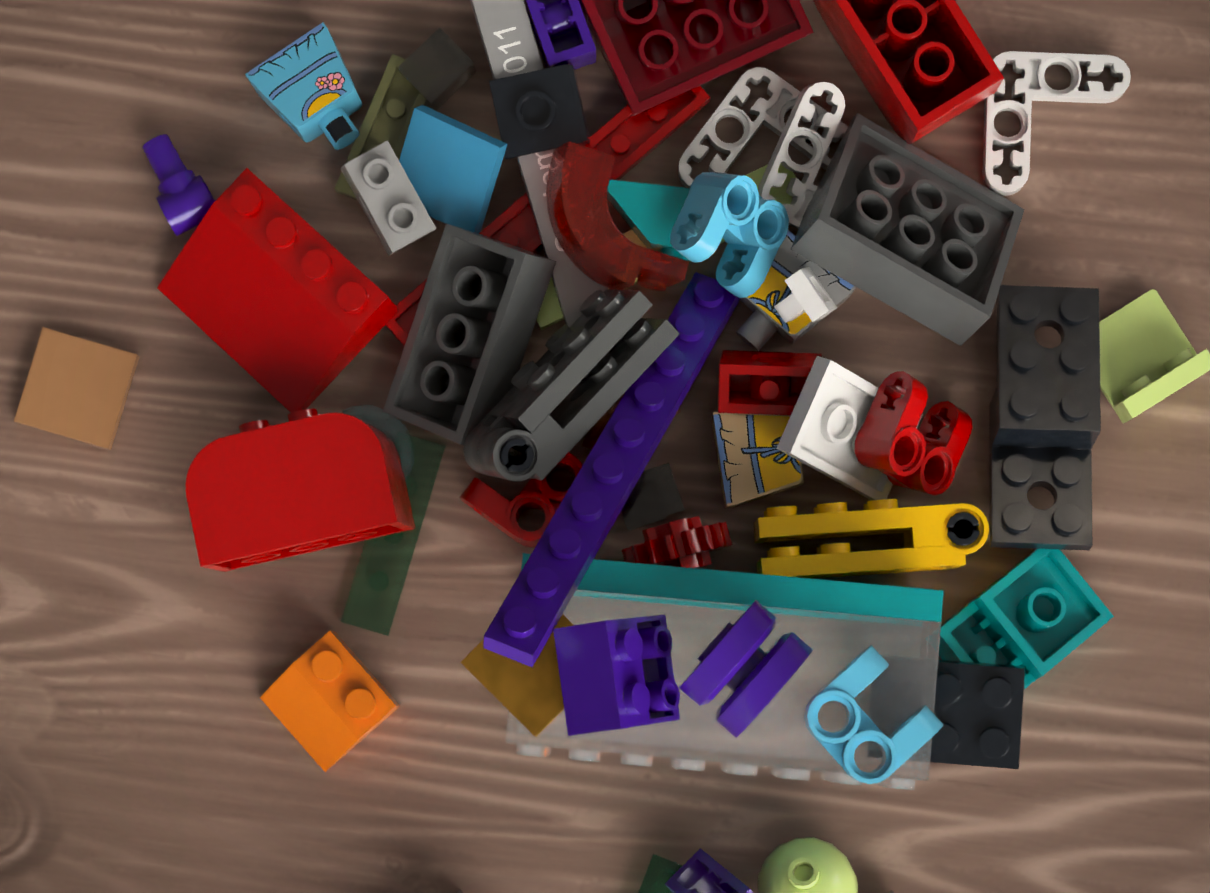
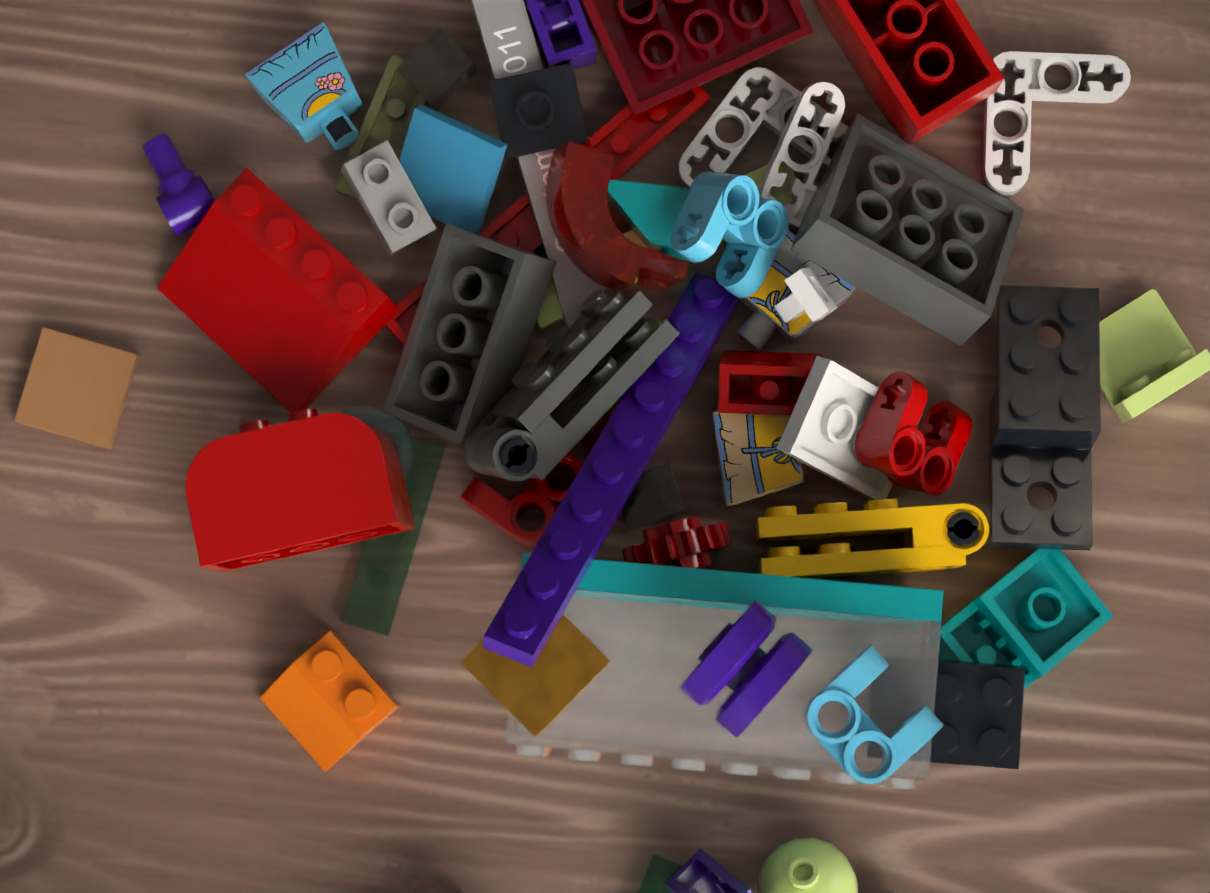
(616, 674): dark purple slope -> none

